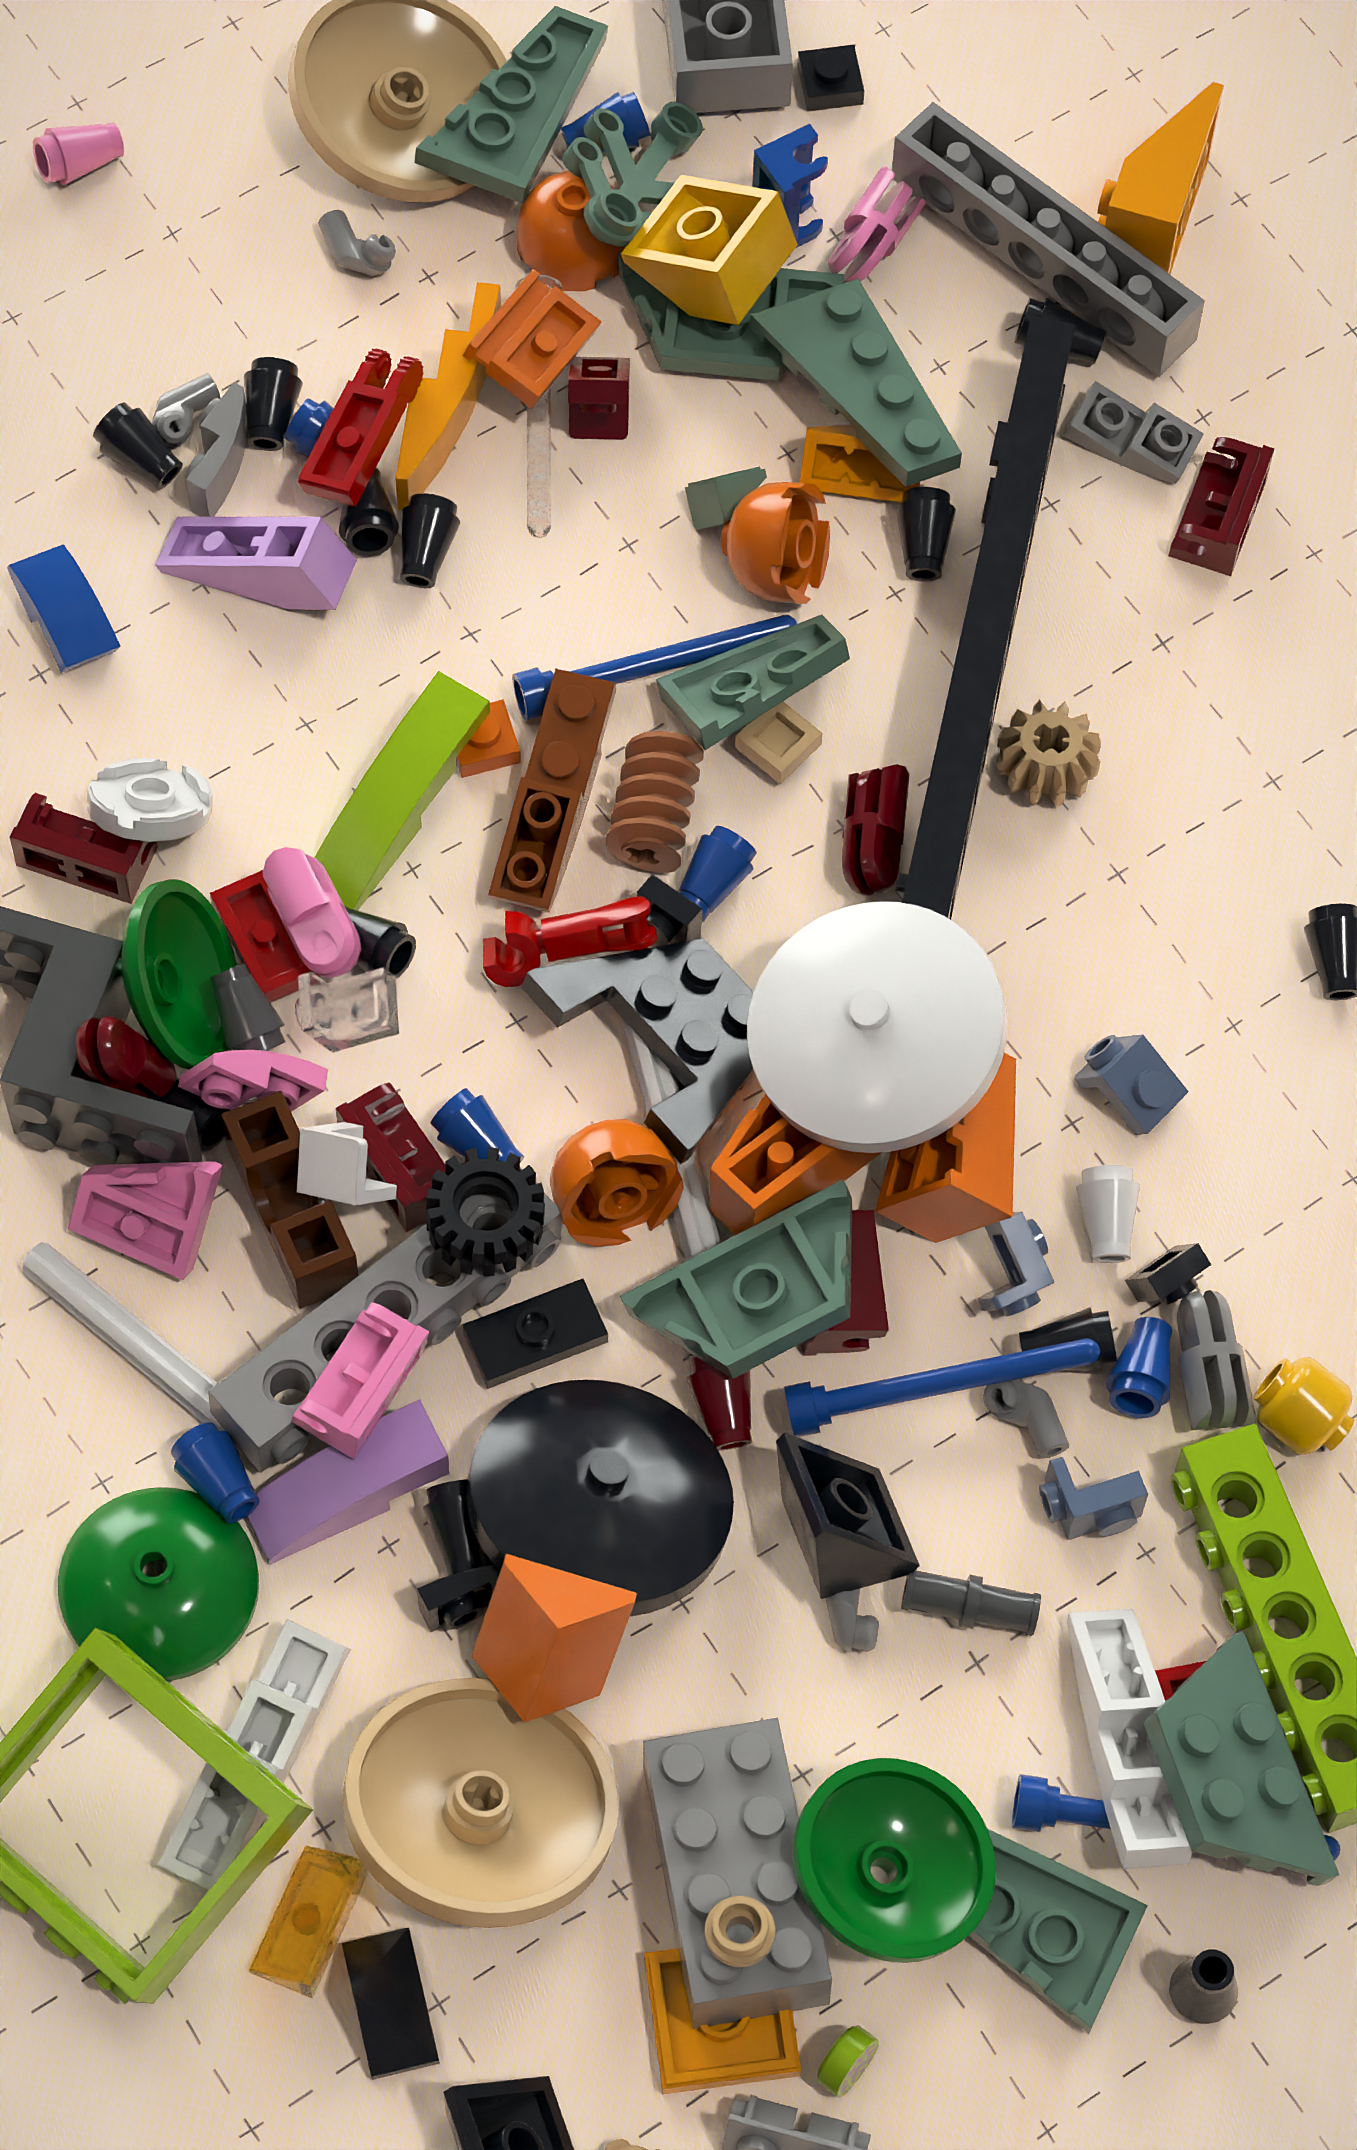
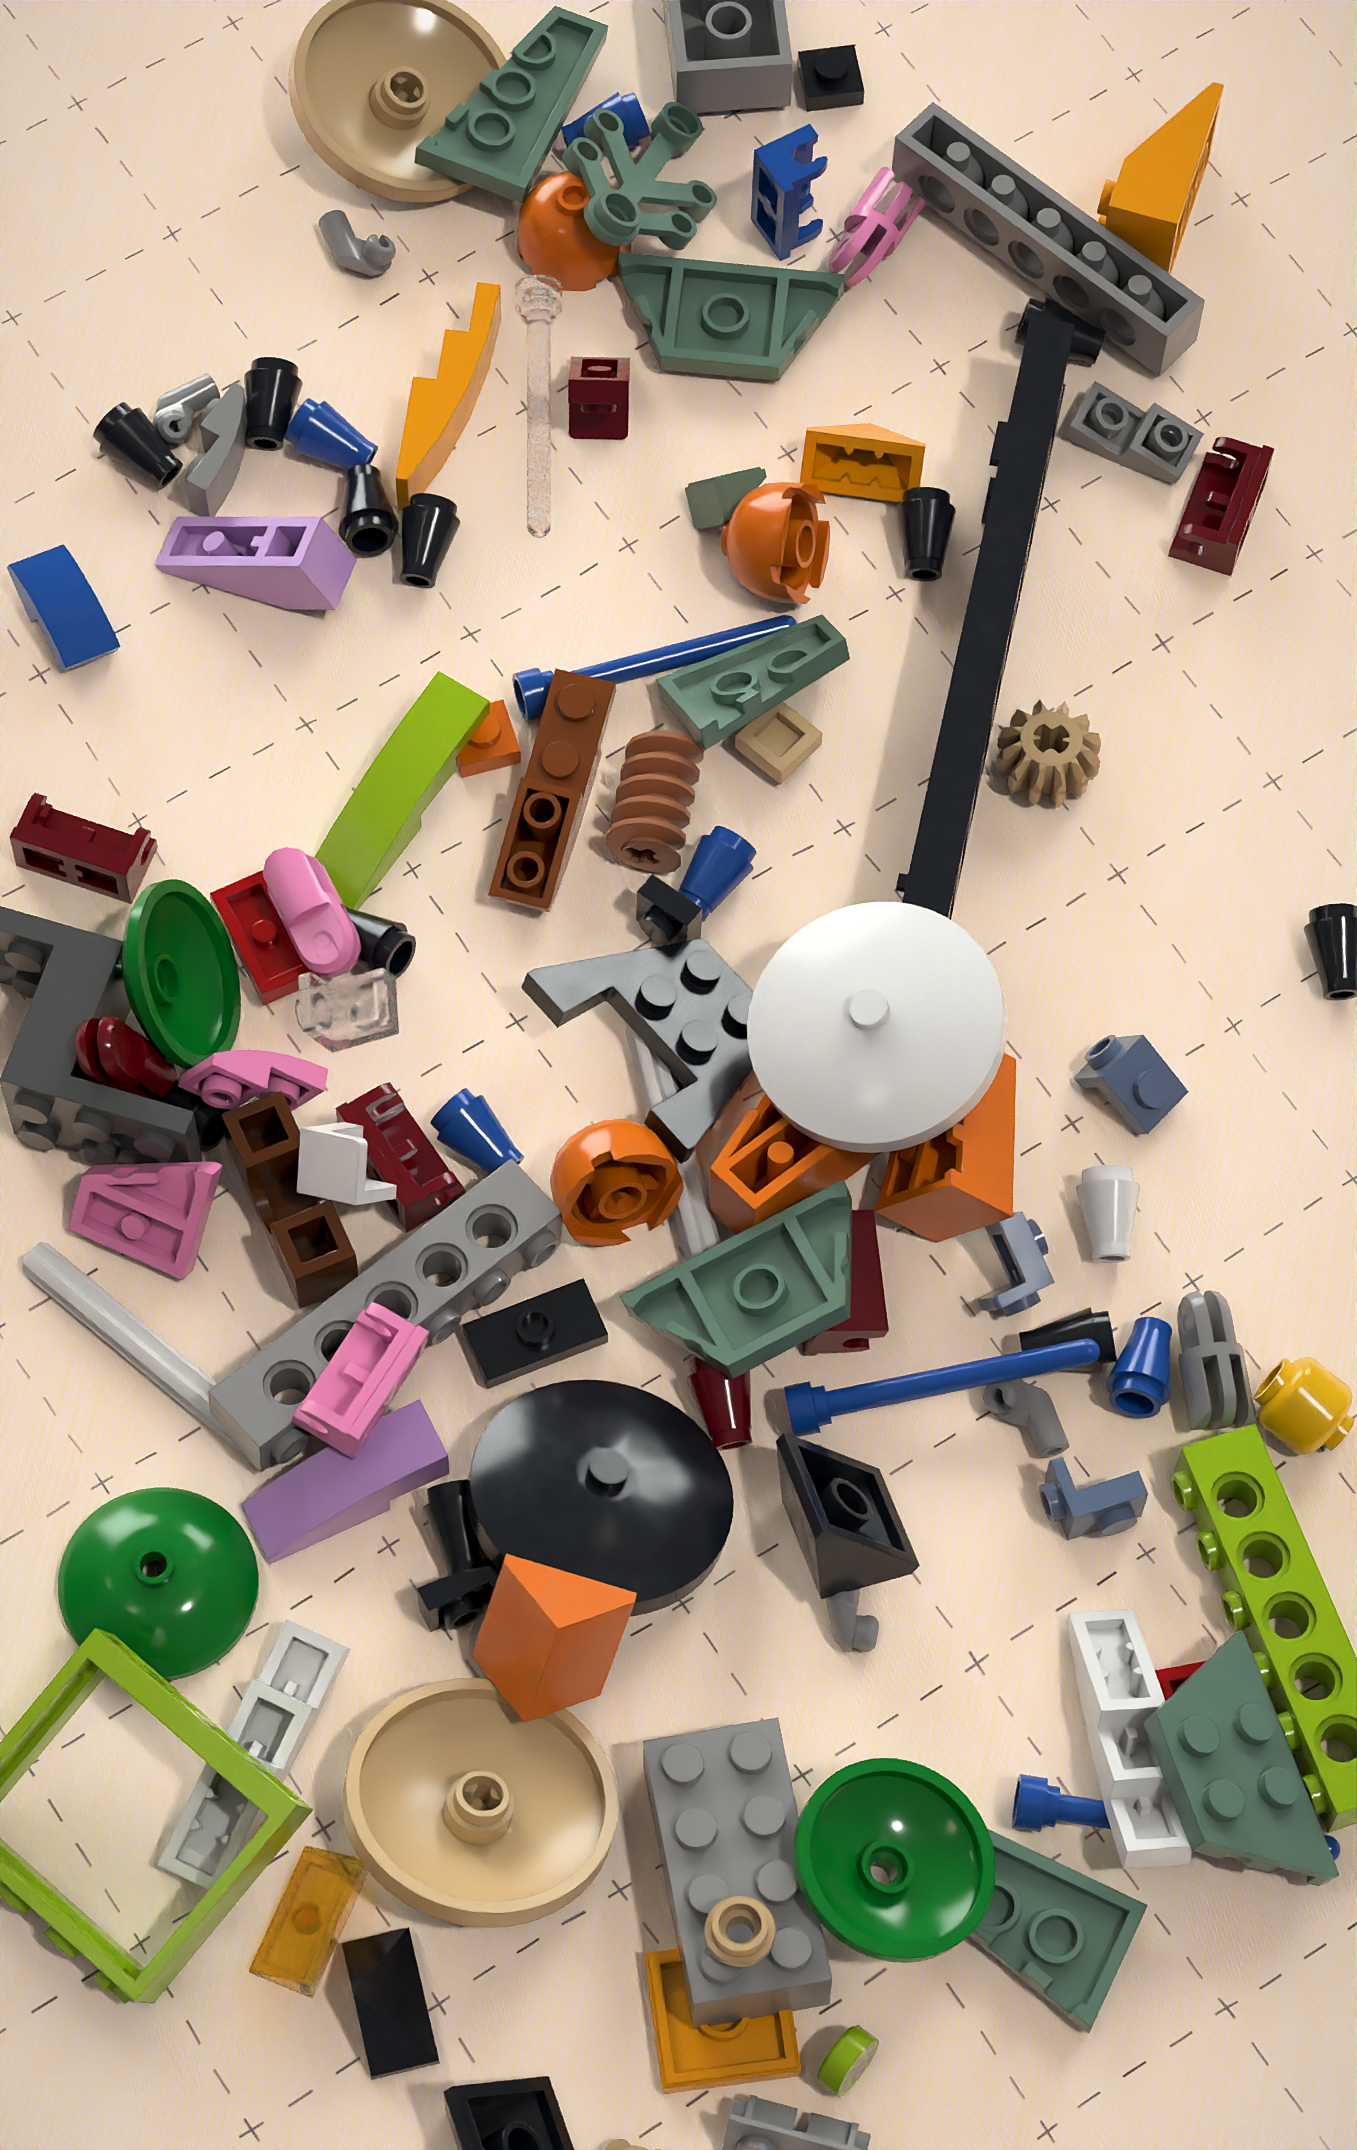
(76, 150): bright pink cone -> none
(149, 801): white tile -> none
(215, 1471): blue cone -> none
(245, 1011): dark grey cone -> none
(360, 428): red hinge -> none
(491, 1177): black tyre -> none
(532, 339): orange plate -> none
(565, 938): red piece -> none
(712, 247): yellow slope -> none
(862, 373): sand green wing -> none
(874, 828): dark red arm -> none
(971, 1601): dark grey pin -> none
(1169, 1275): black plate -> none
(1199, 1999): black cone -> none

